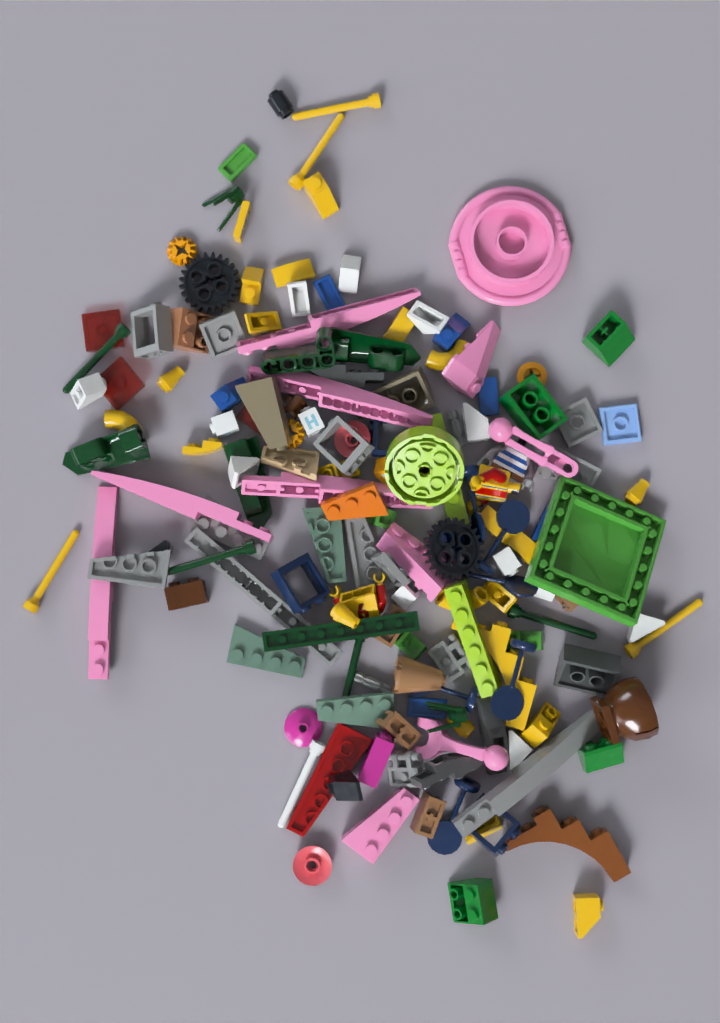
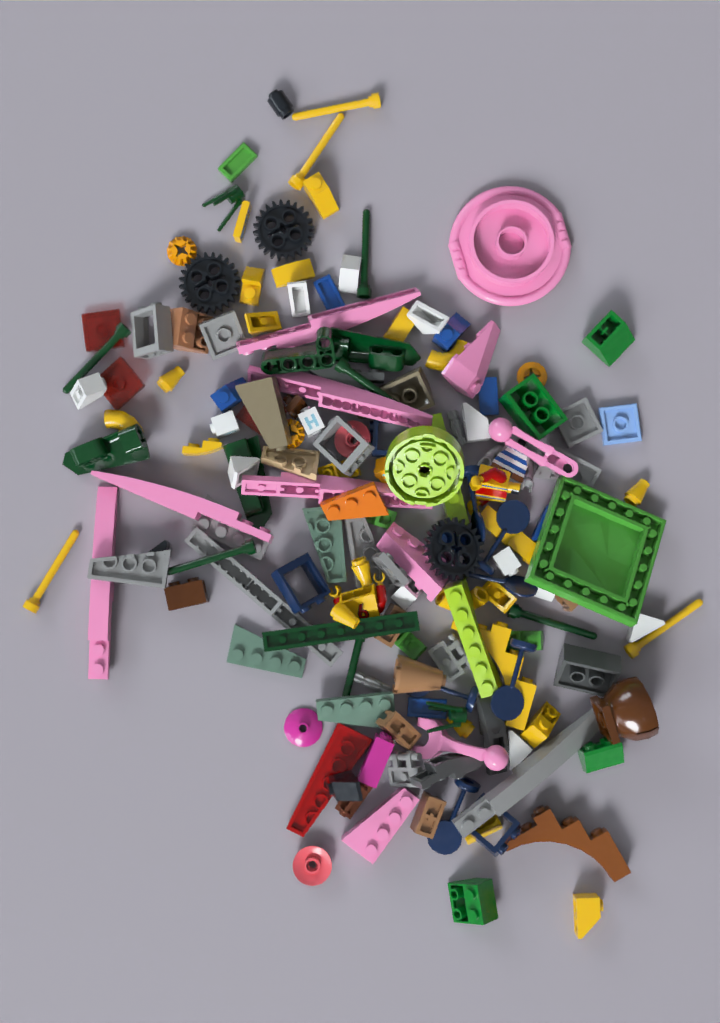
(278, 214): none -> black gear
(316, 748): white piece -> none
(344, 367): none -> dark green piece
(348, 808): none -> copper hinge
(362, 570): none -> yellow cone
(364, 290): none -> dark green piece

